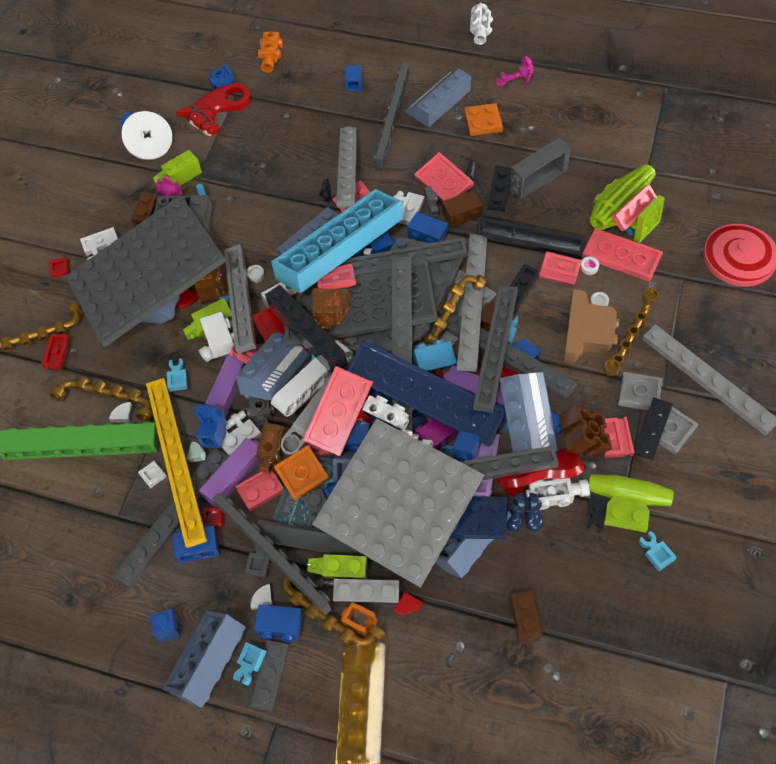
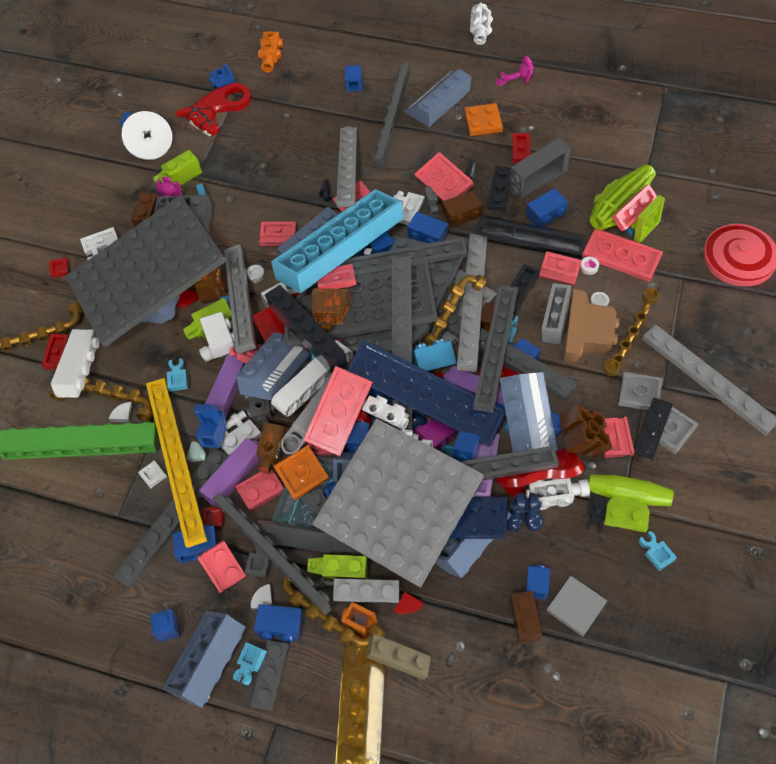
(75, 363): none -> white brick
(221, 566): none -> coral plate
(276, 233): none -> coral plate
(398, 656): none -> dark tan plate
(521, 146): none -> red plate
(538, 581): none -> blue brick
(547, 208): none -> blue brick
(556, 313): none -> light grey brick
(576, 606): none -> light grey tile

